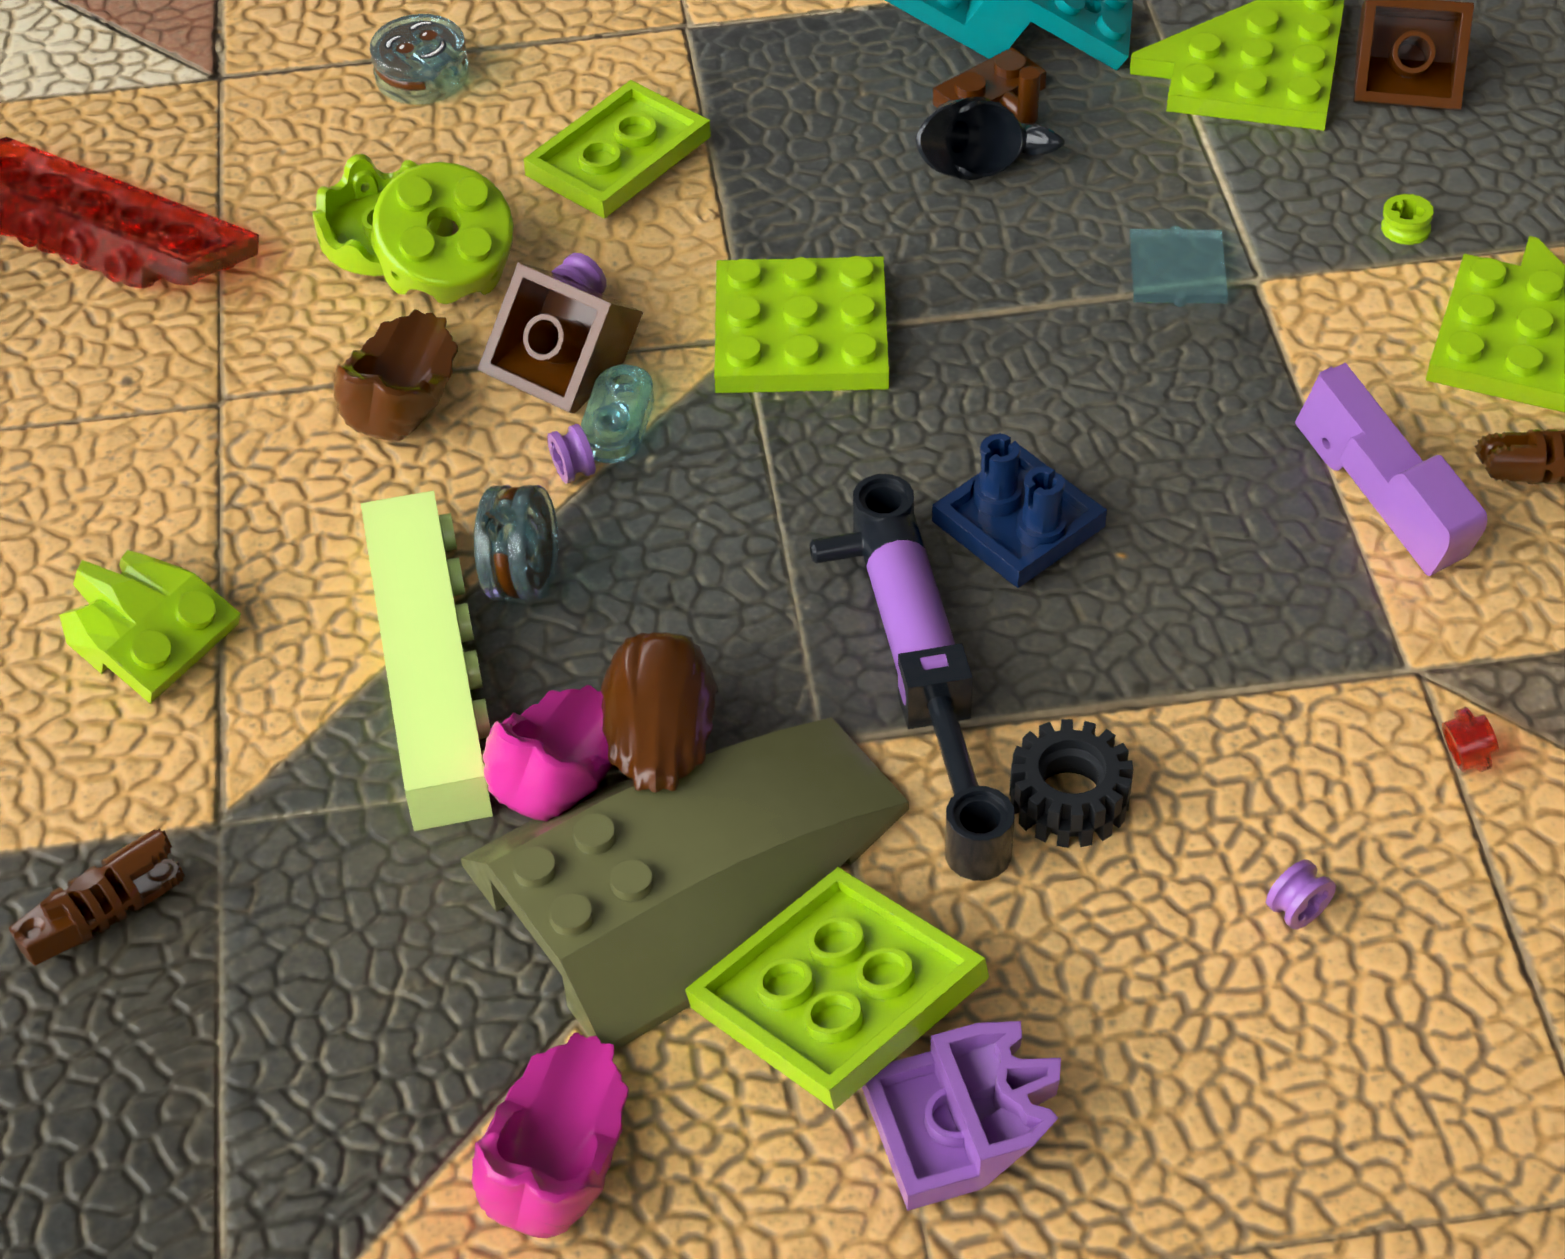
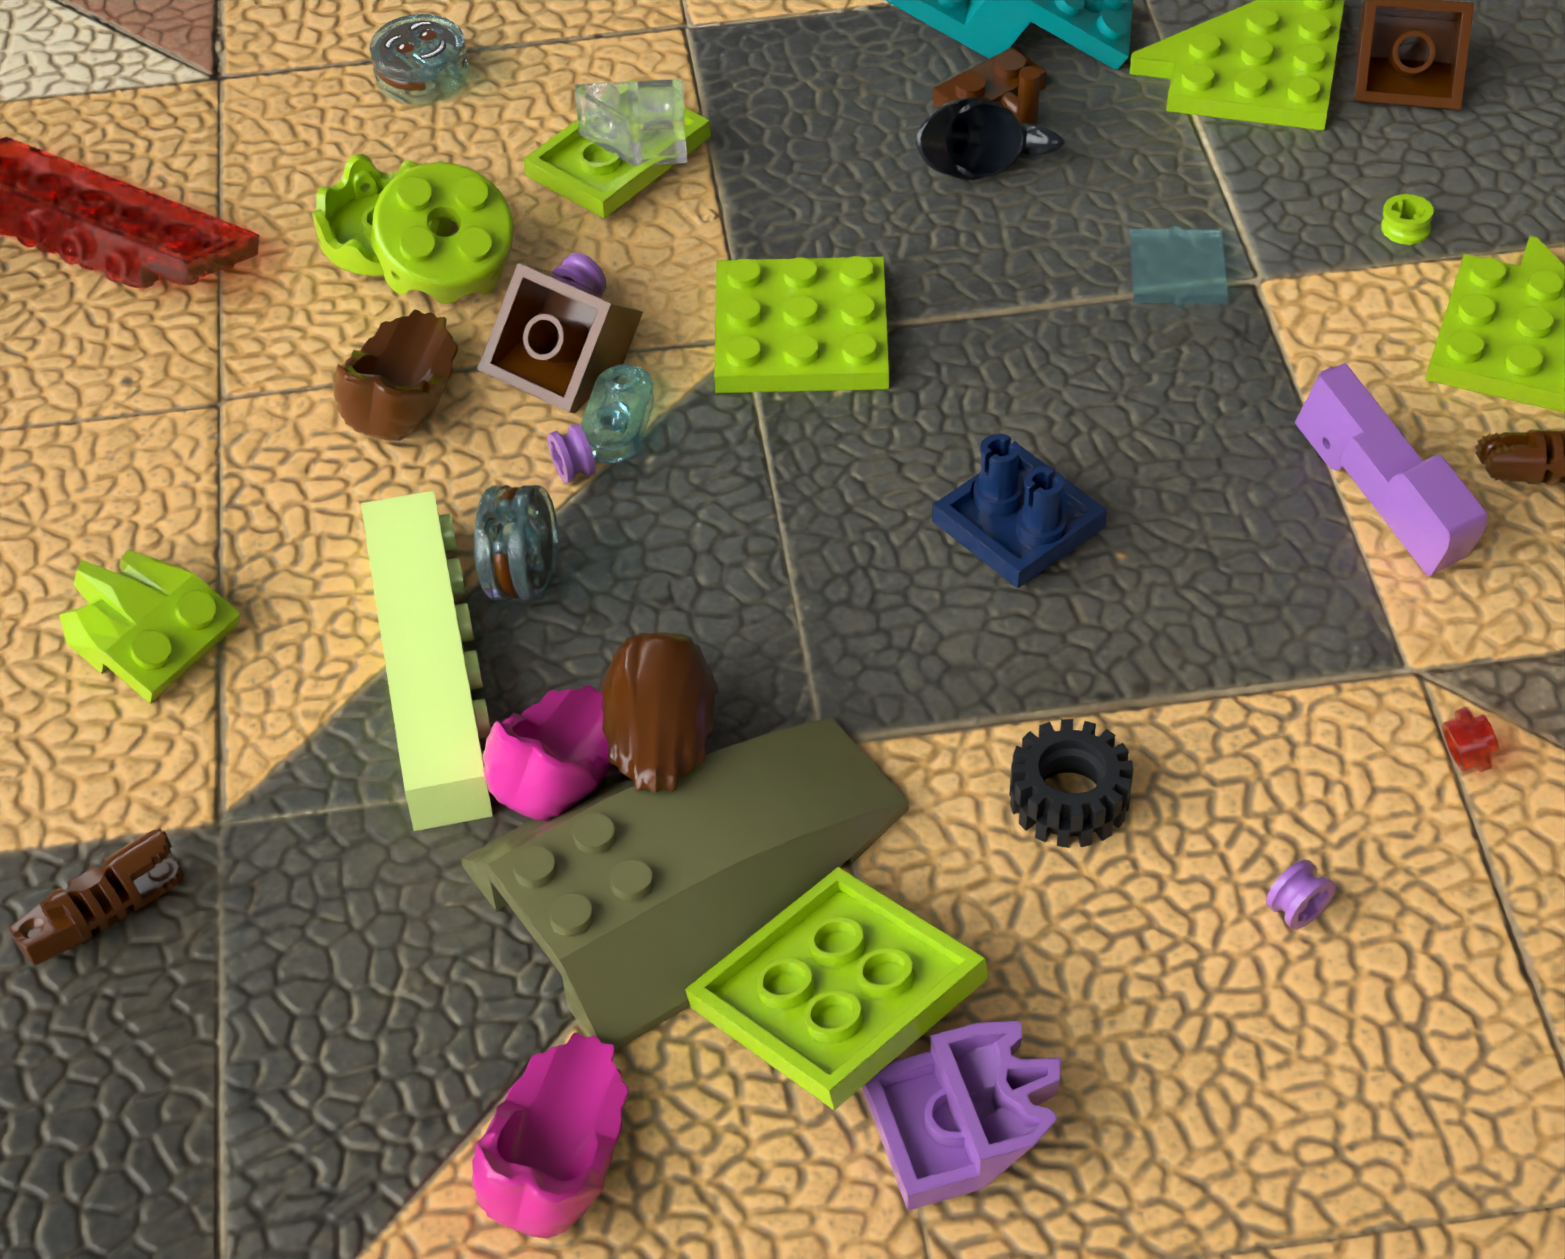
(635, 119): none -> clear slope
(930, 666): black piece -> none

